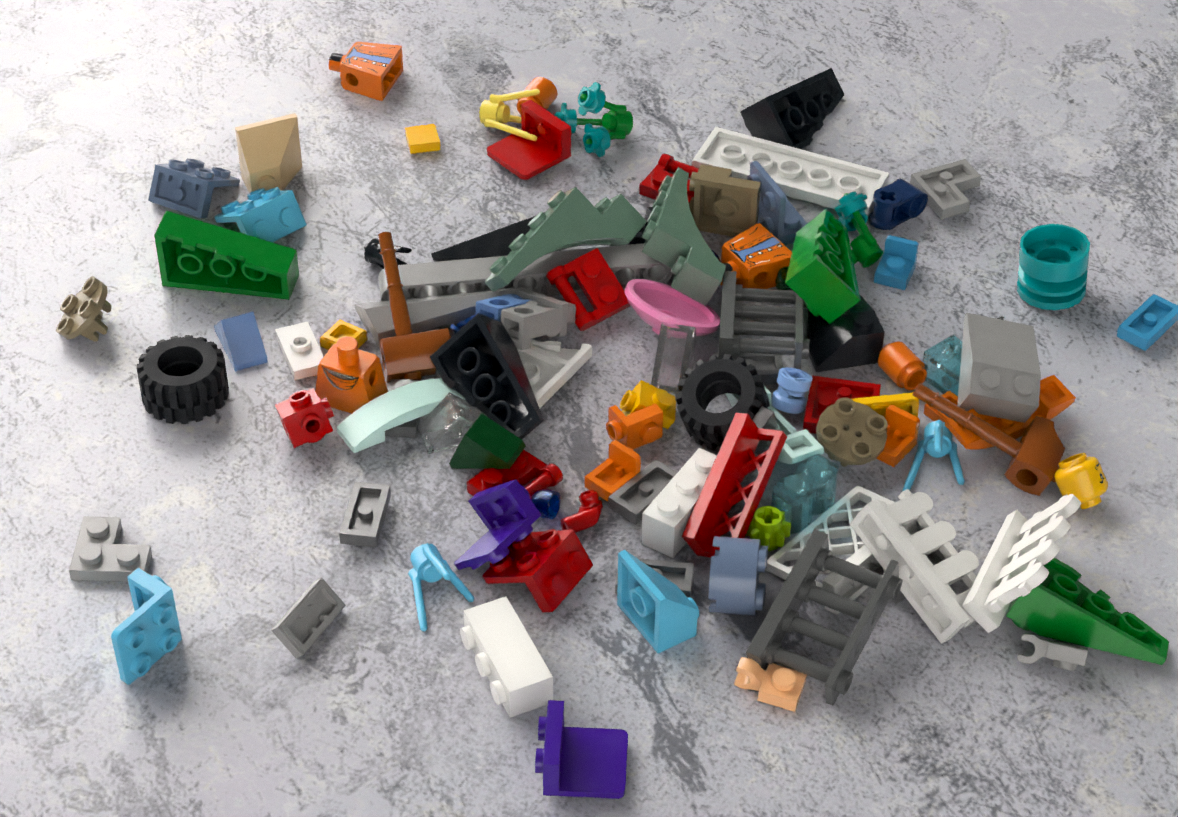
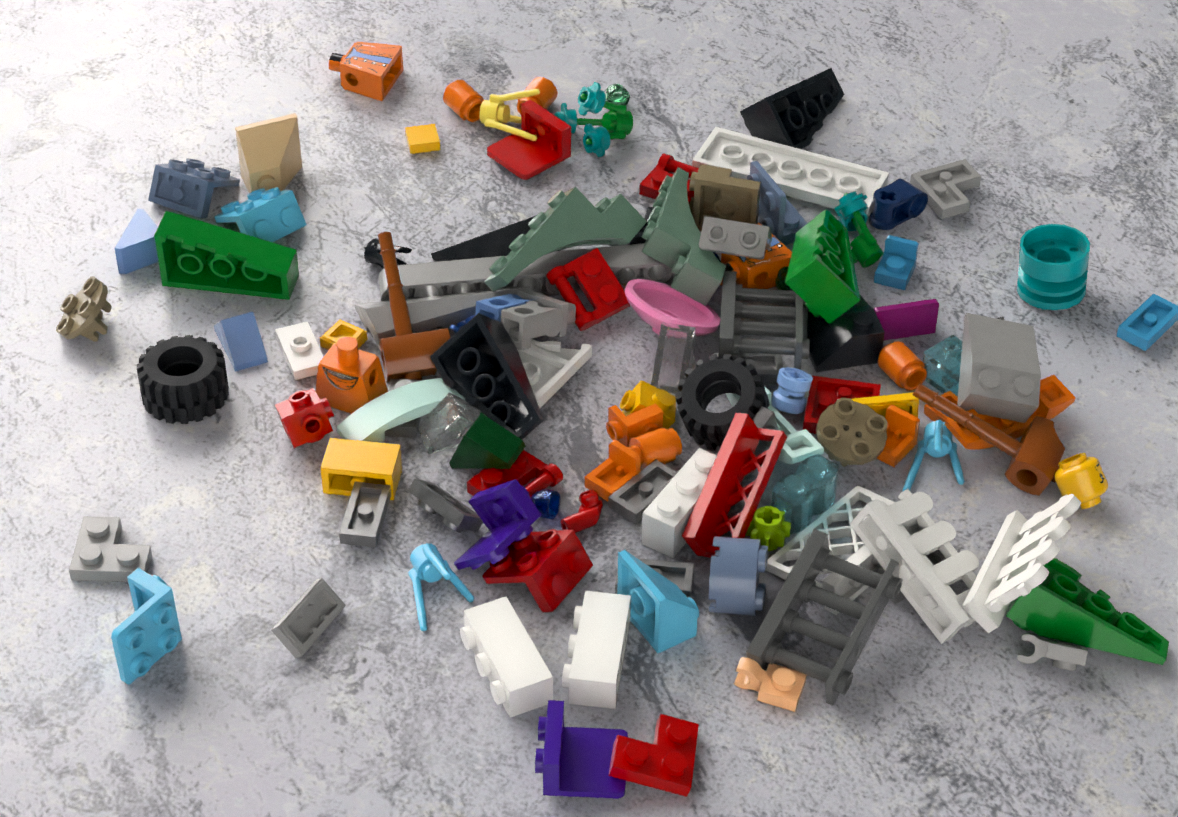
(137, 244): none -> medium blue slope
(360, 461): none -> yellow brick
(436, 500): none -> flat silver plate
(463, 100): none -> orange brick
(597, 649): none -> white brick
(617, 98): none -> clear green hinge
(657, 445): none -> orange brick
(660, 765): none -> red plate
(735, 238): none -> light grey bracket
(908, 318): none -> magenta panel

